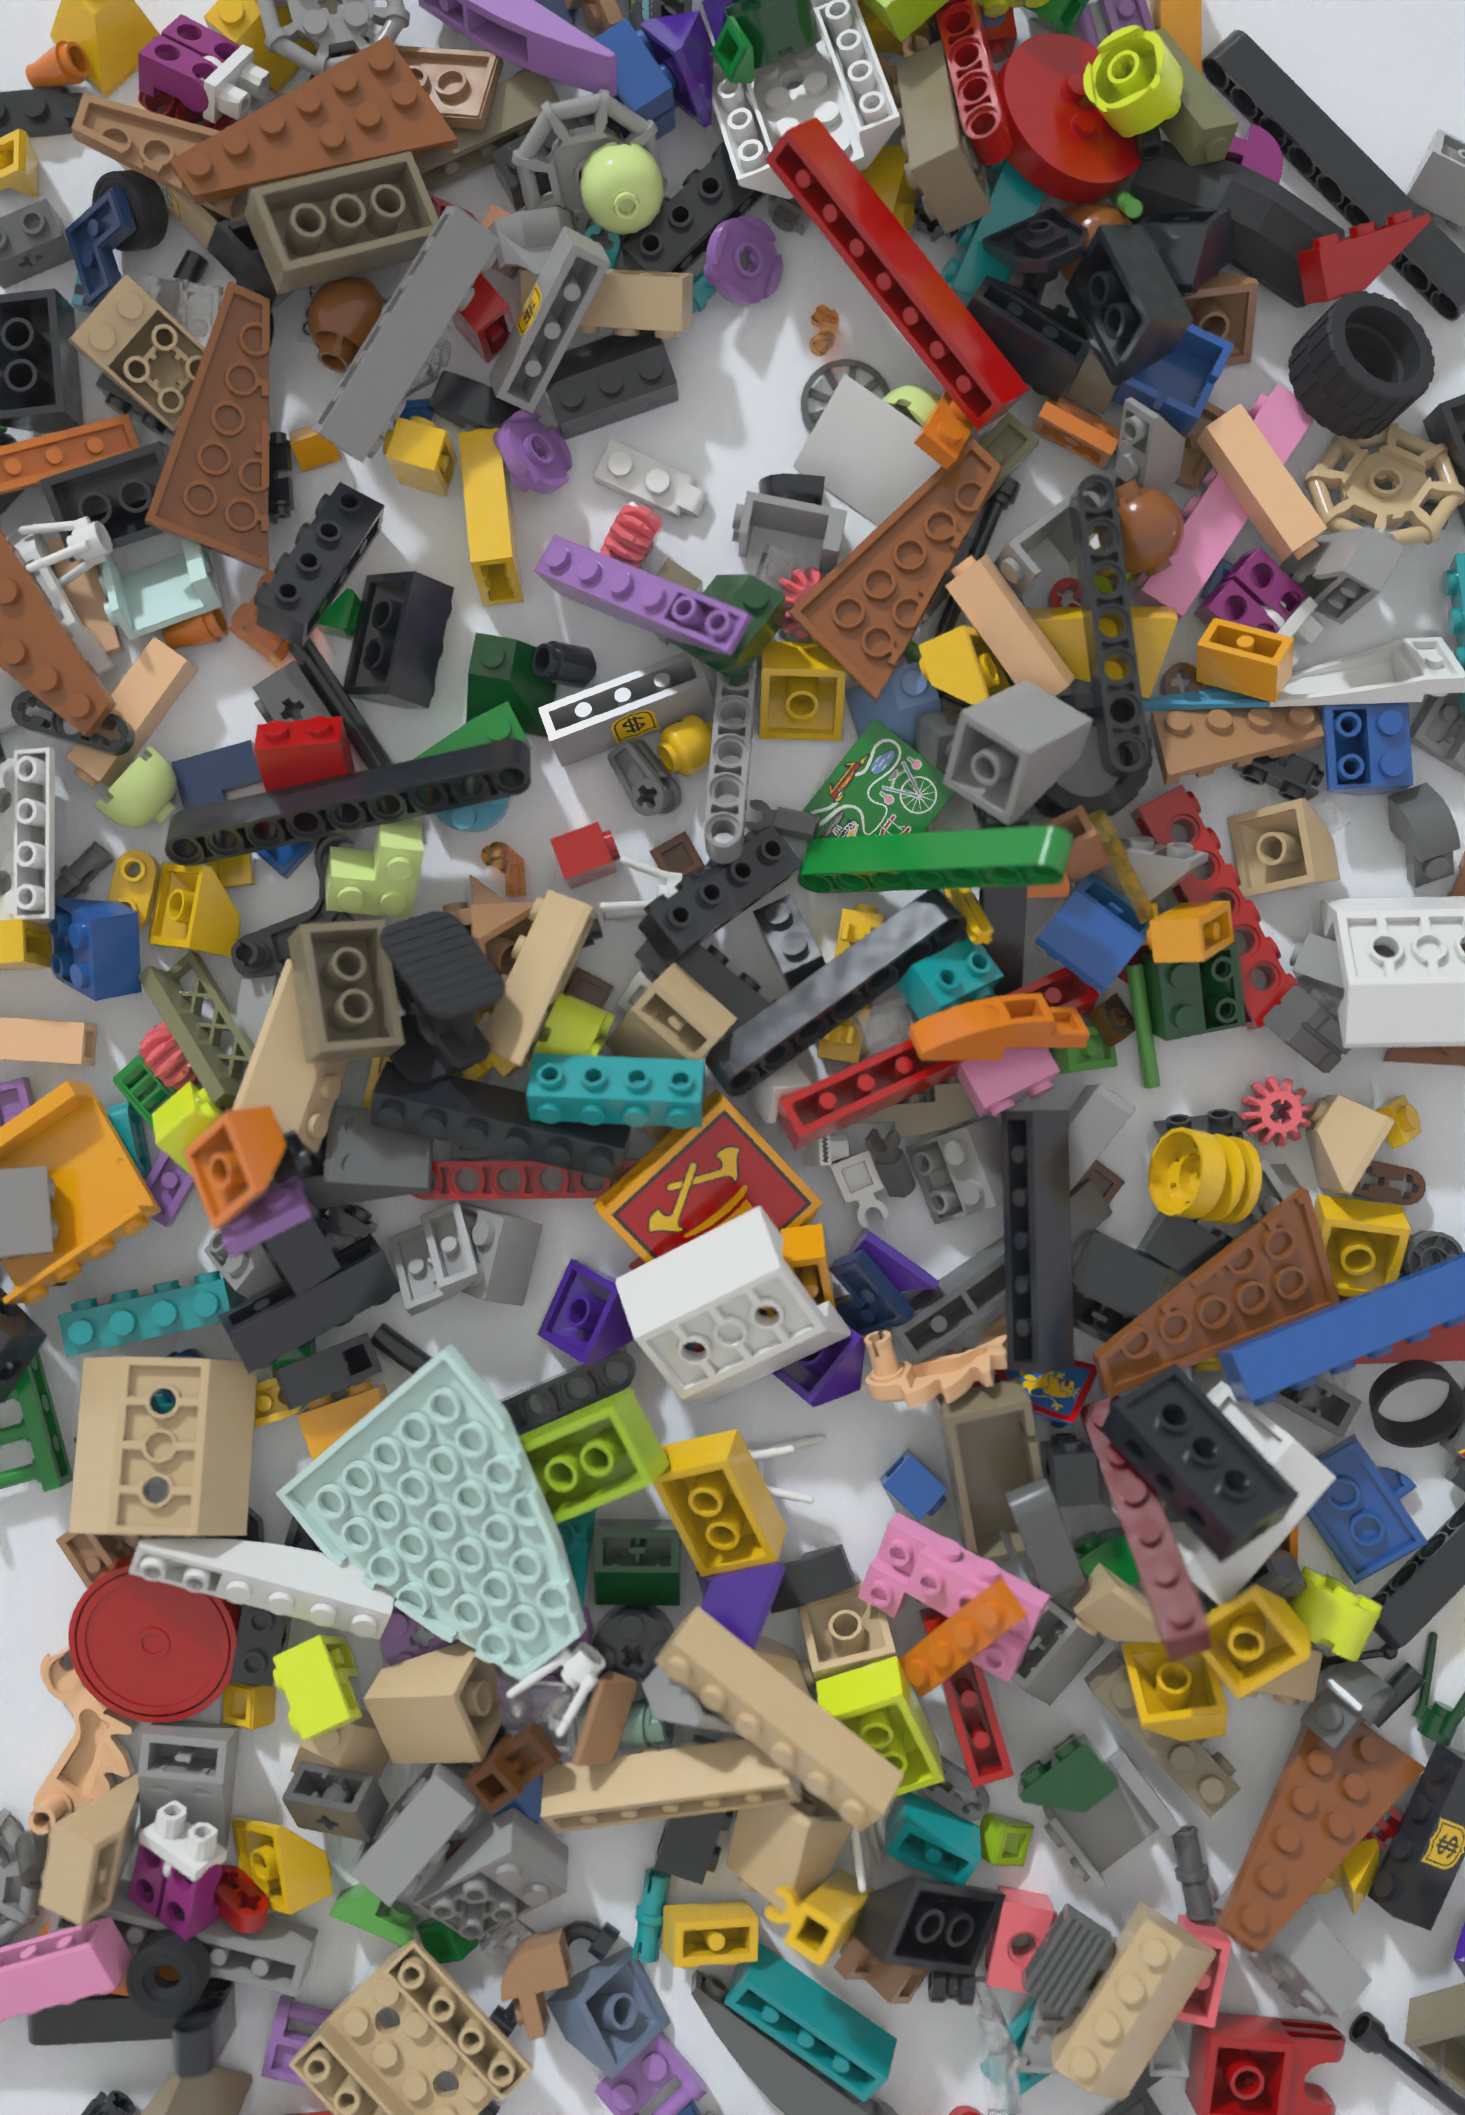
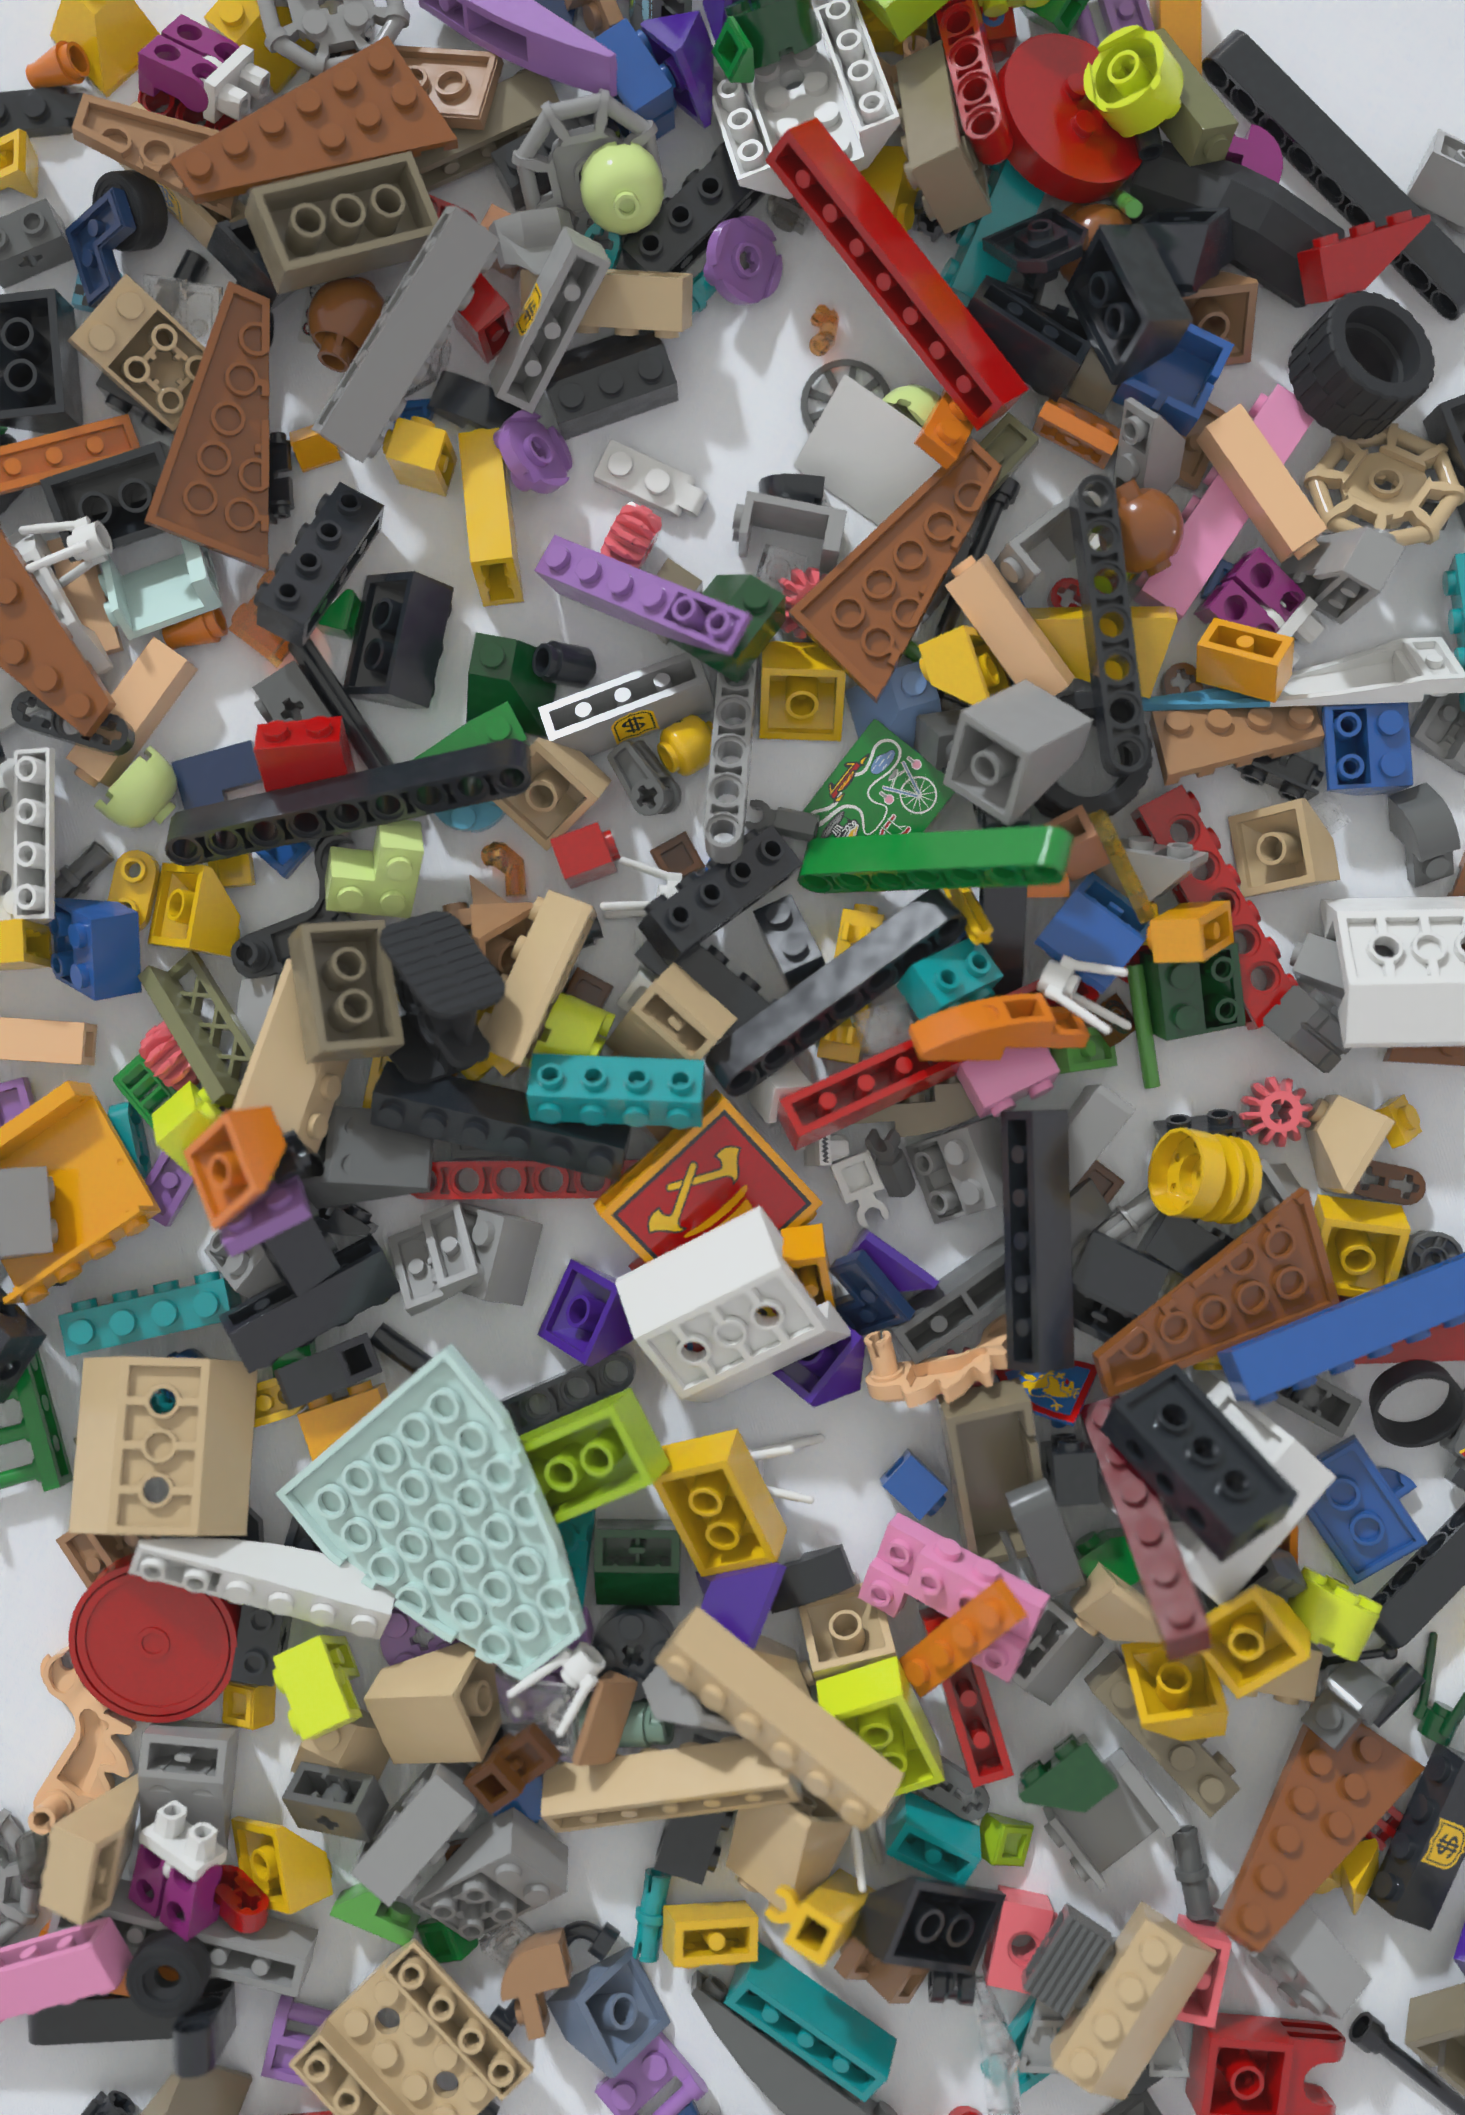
(559, 793): none -> tan slope
(1061, 983): none -> white plant
(1129, 1217): none -> light grey axle

